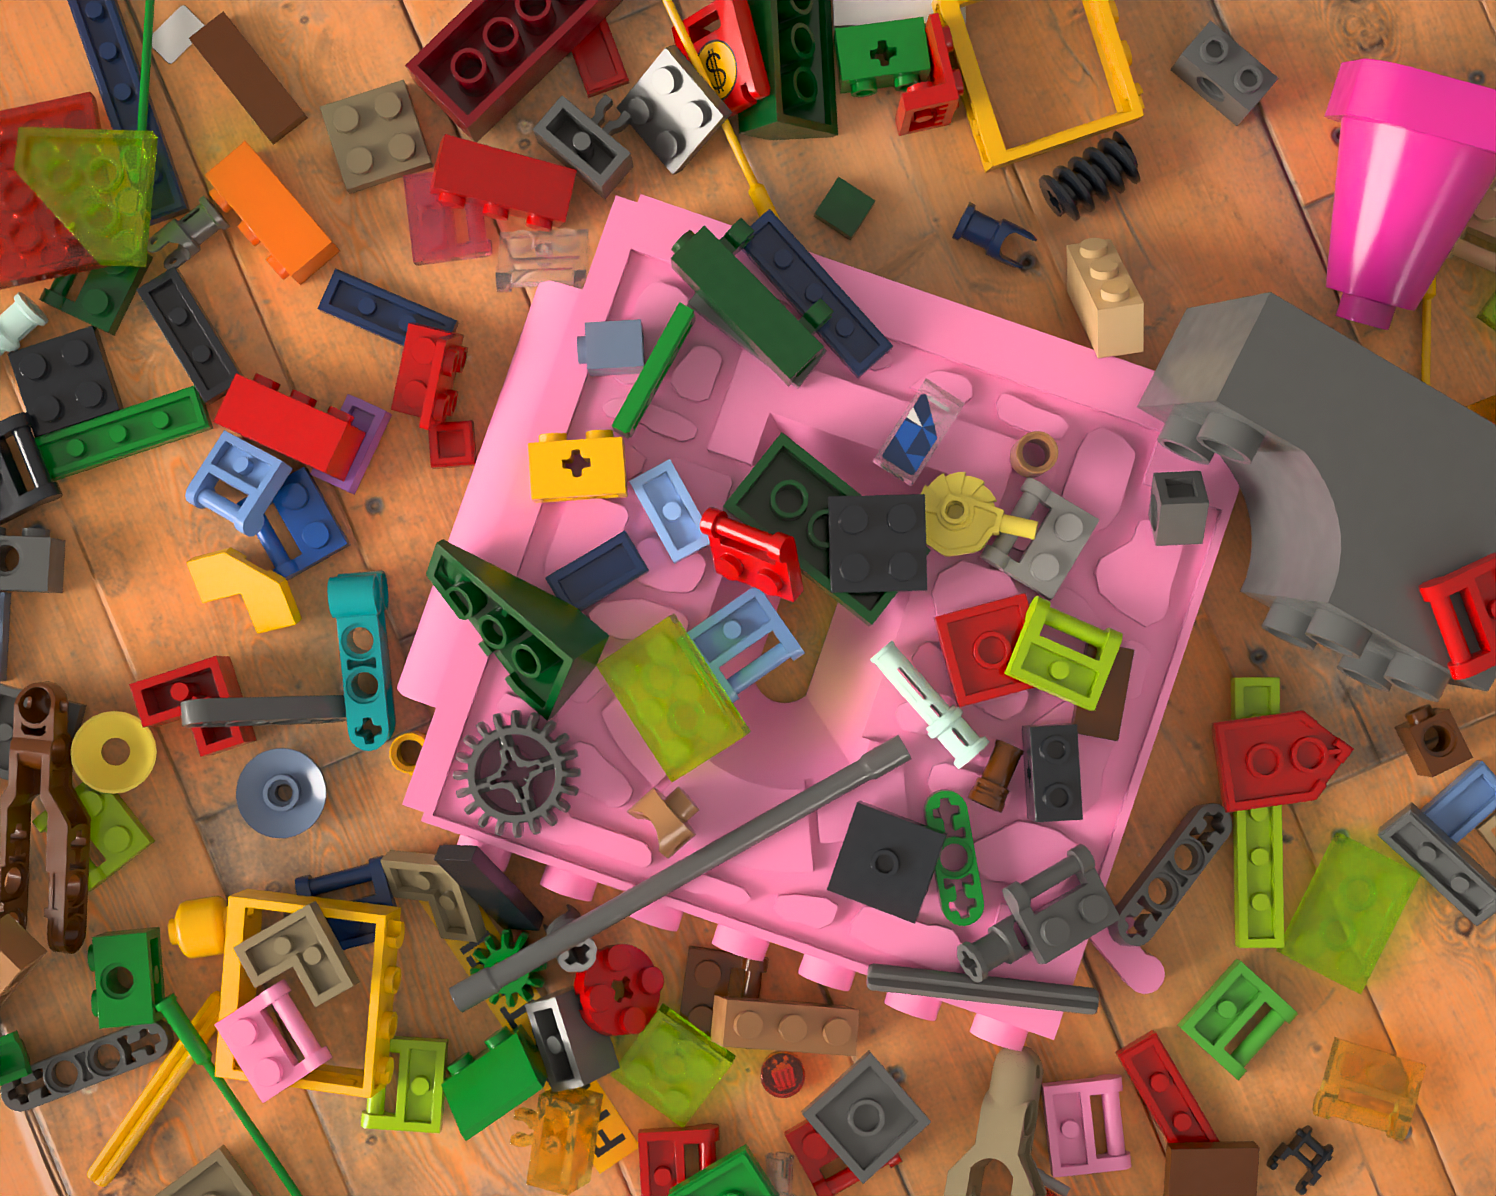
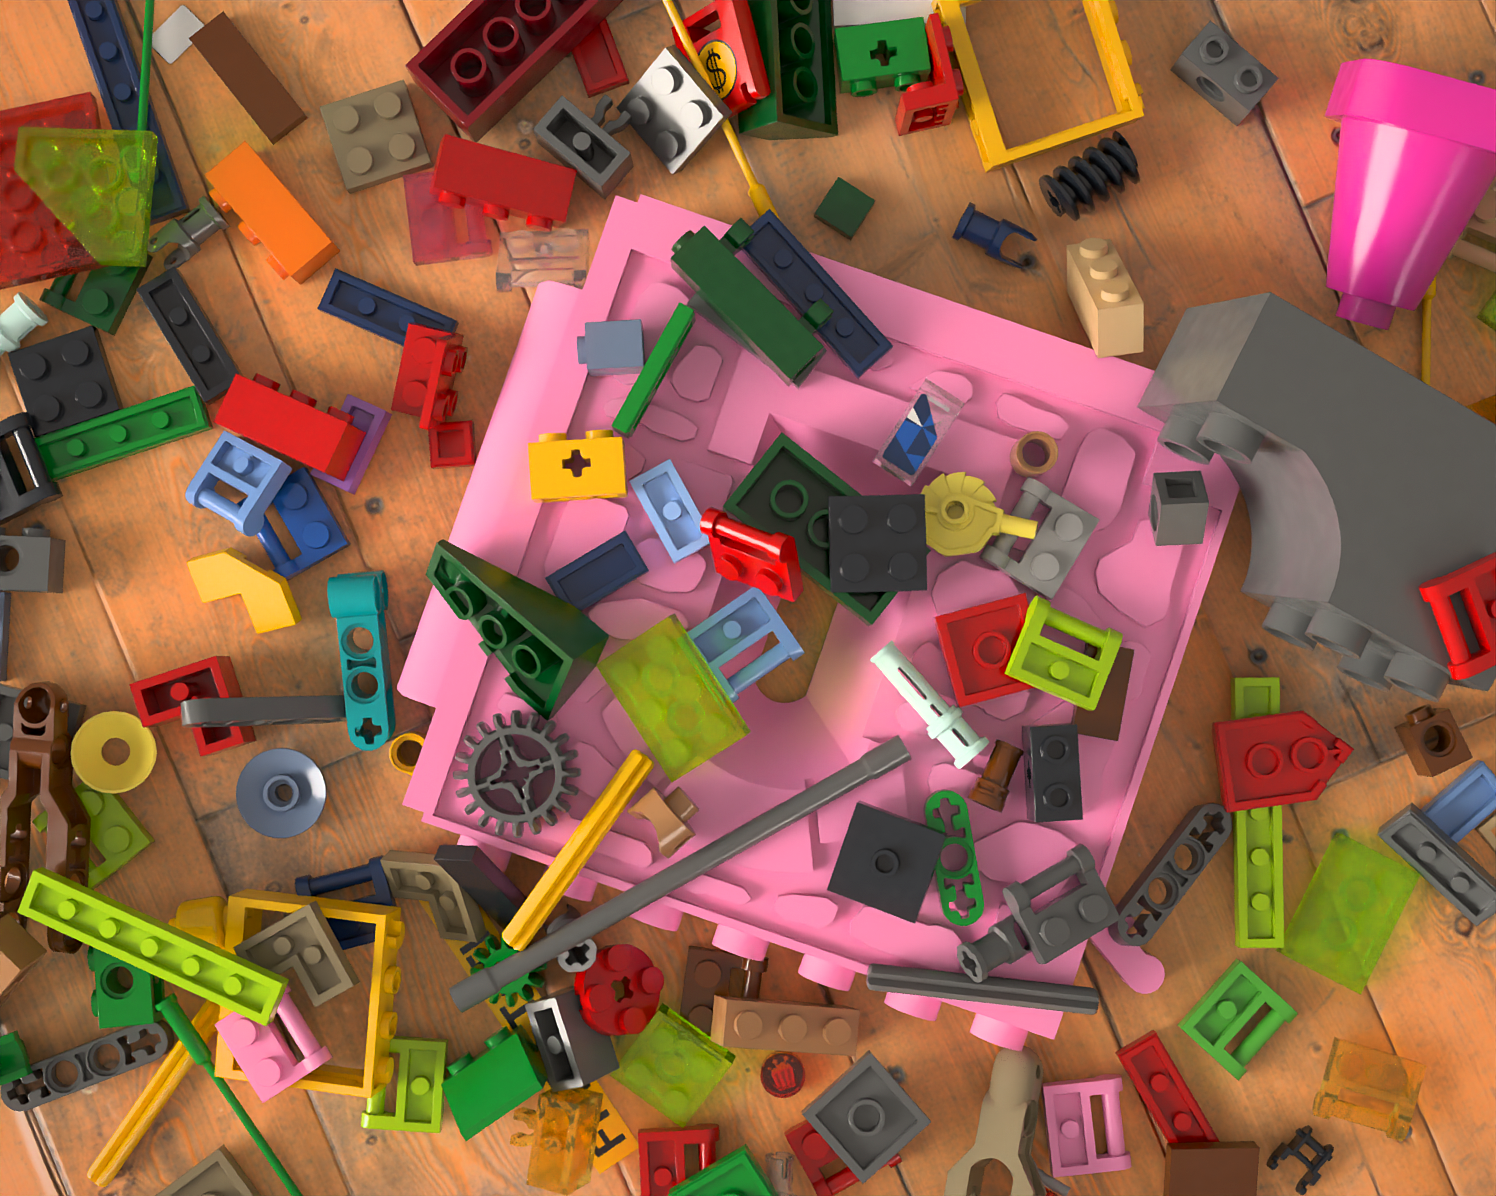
(153, 946): none -> lime plate
(578, 850): none -> yellow axle

